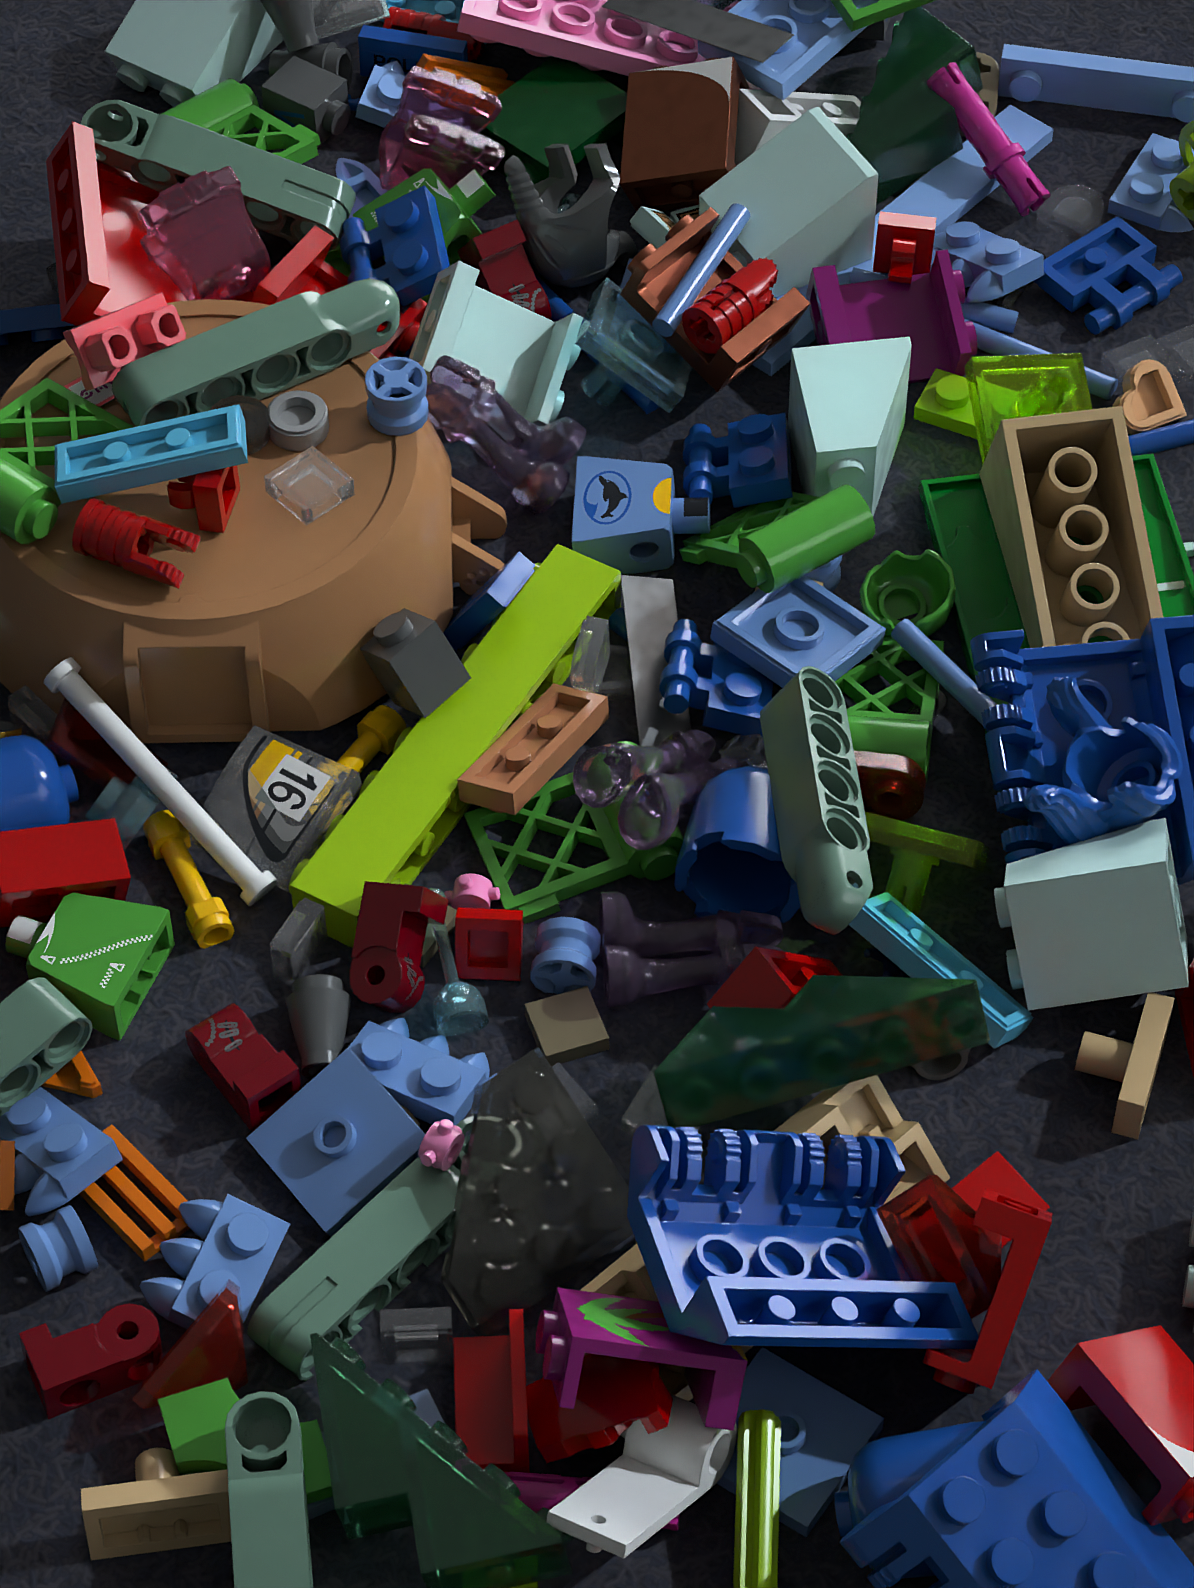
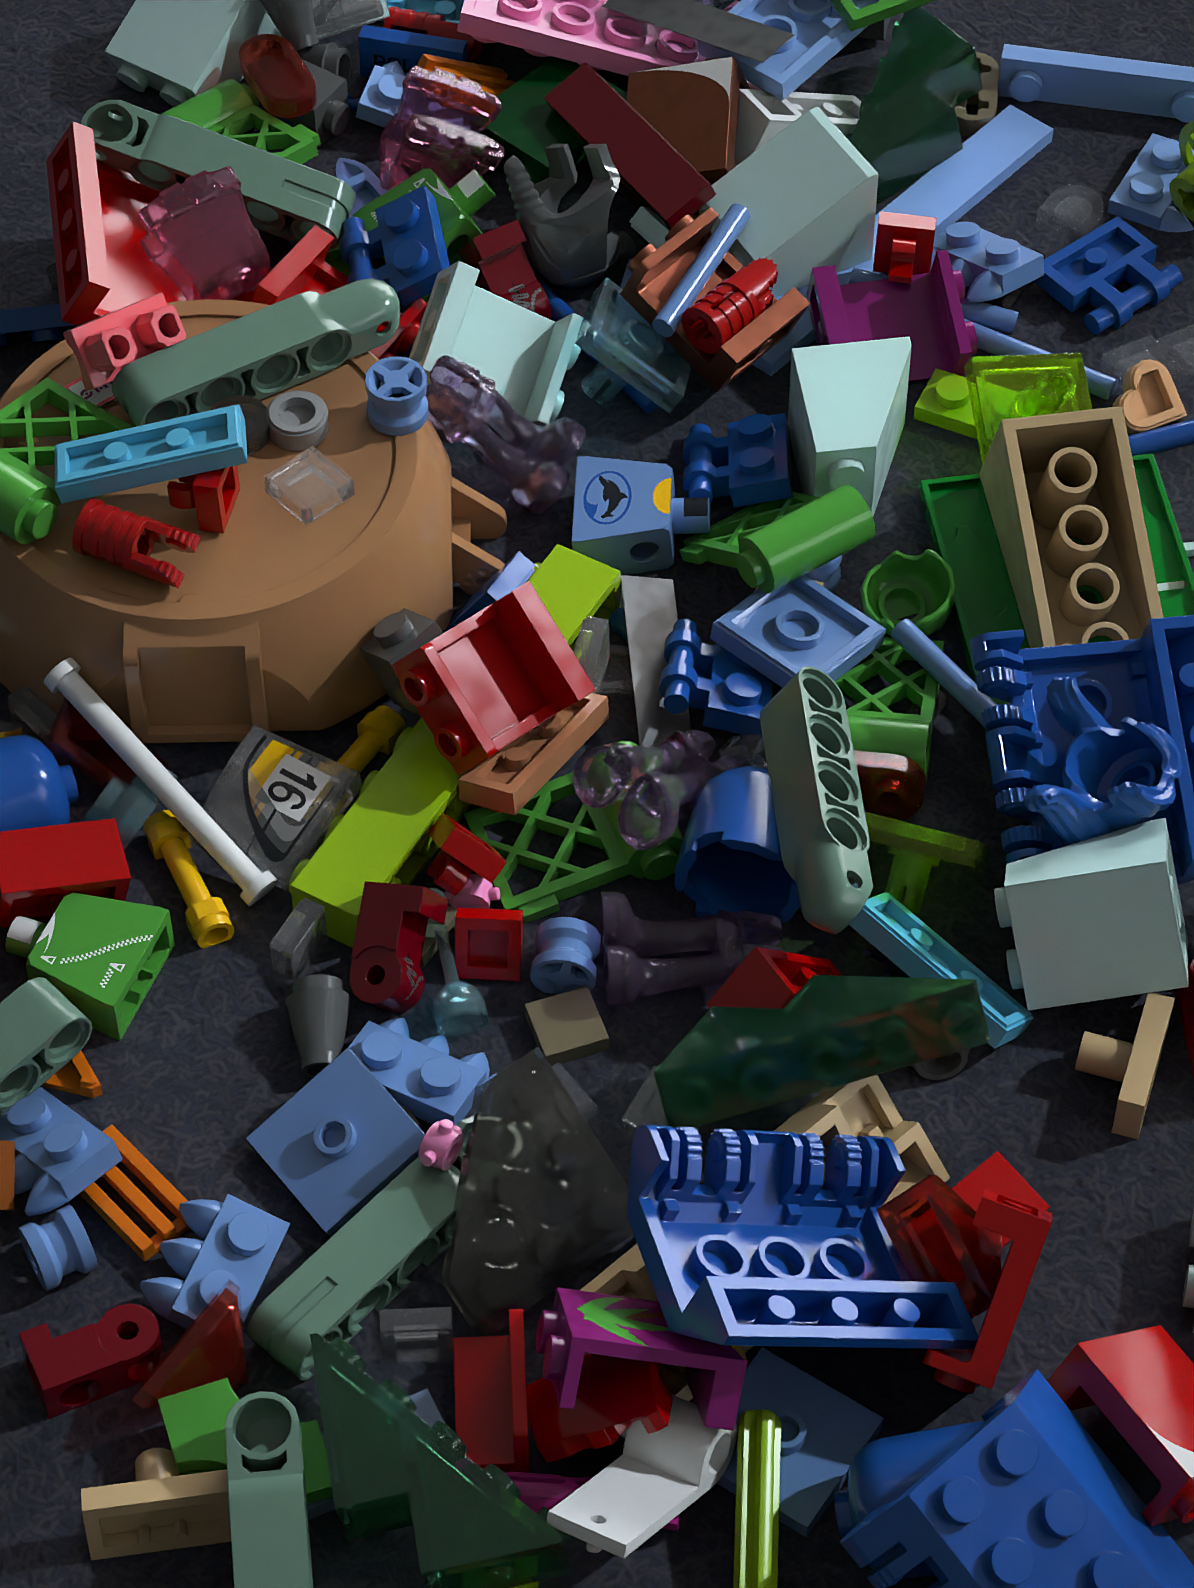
(243, 1064): dark red leg -> none
(278, 76): none -> clear red tile
(461, 855): none -> red tile
(492, 678): none -> red panel
(638, 151): none -> dark red tile
(1001, 156): dark pink pin -> none

